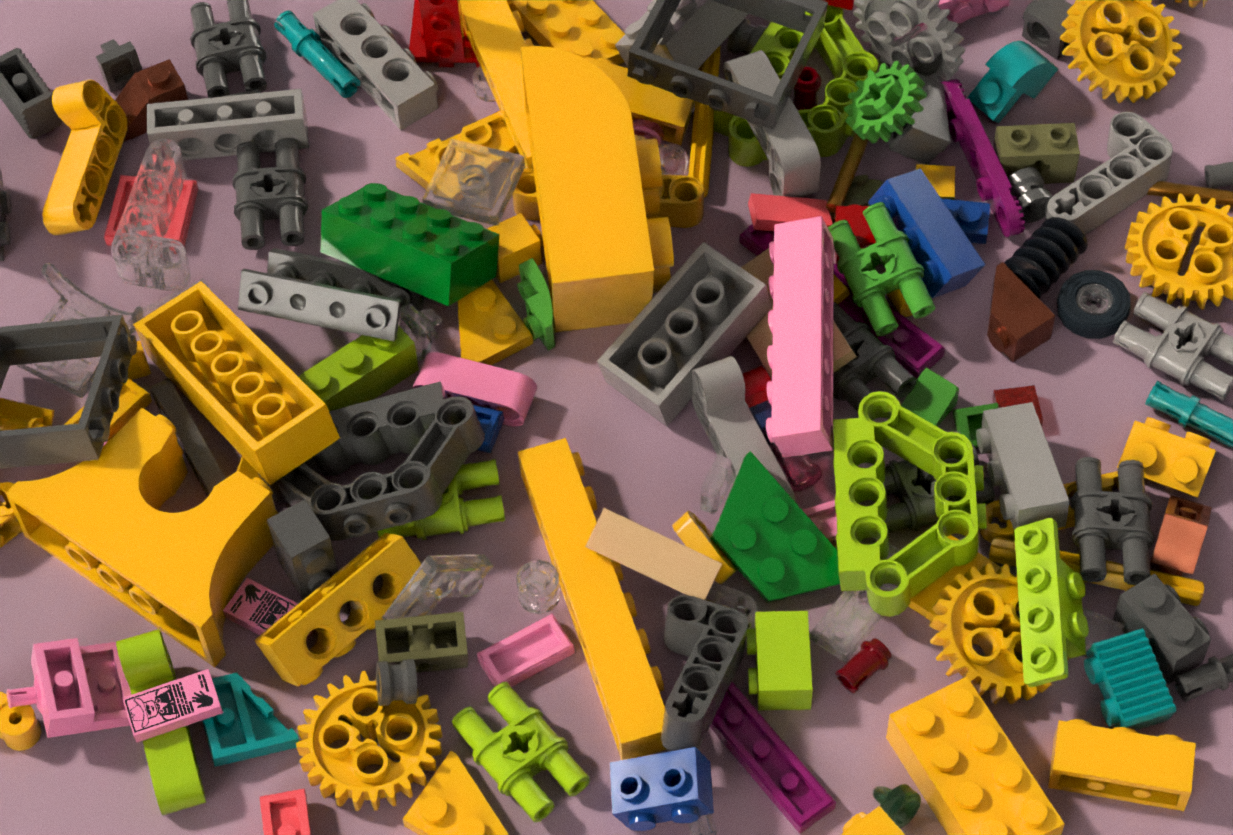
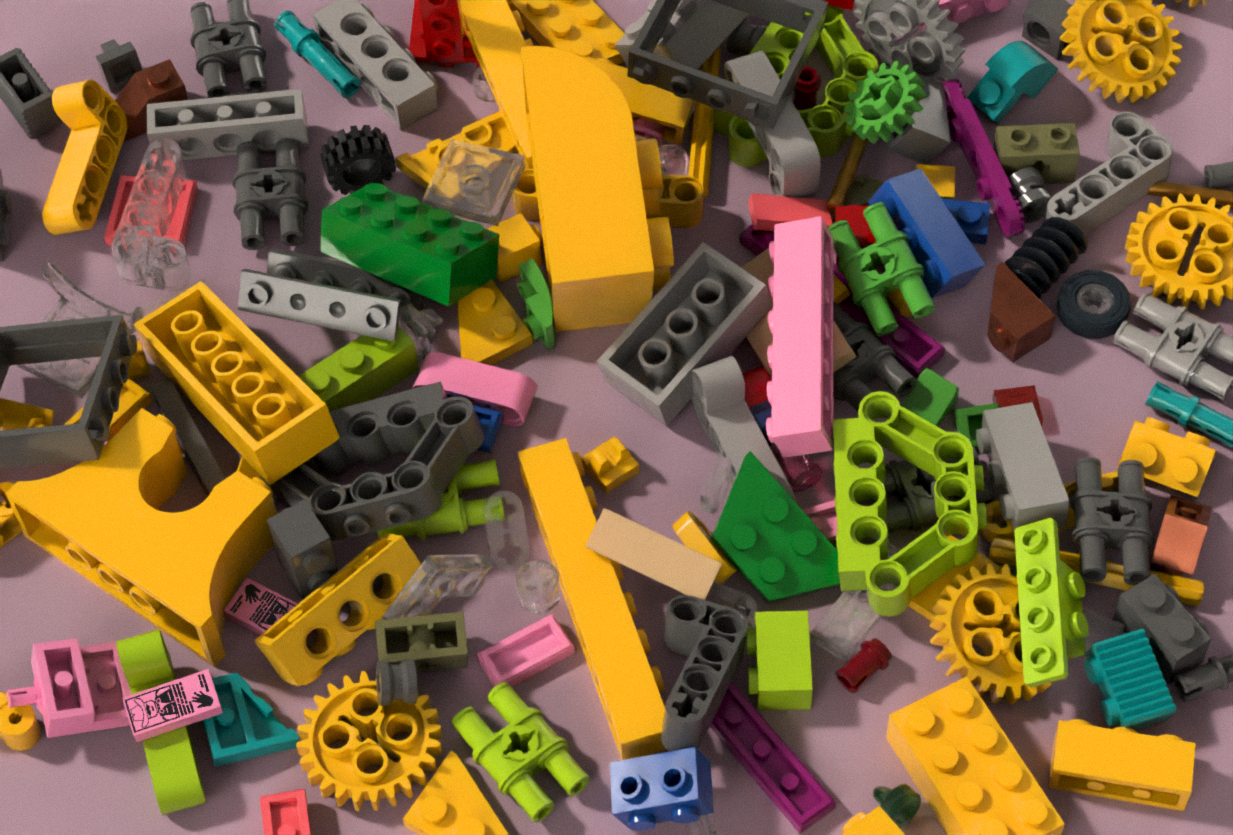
(342, 152): none -> black tyre
(495, 531): none -> clear beam
(610, 465): none -> yellow tile

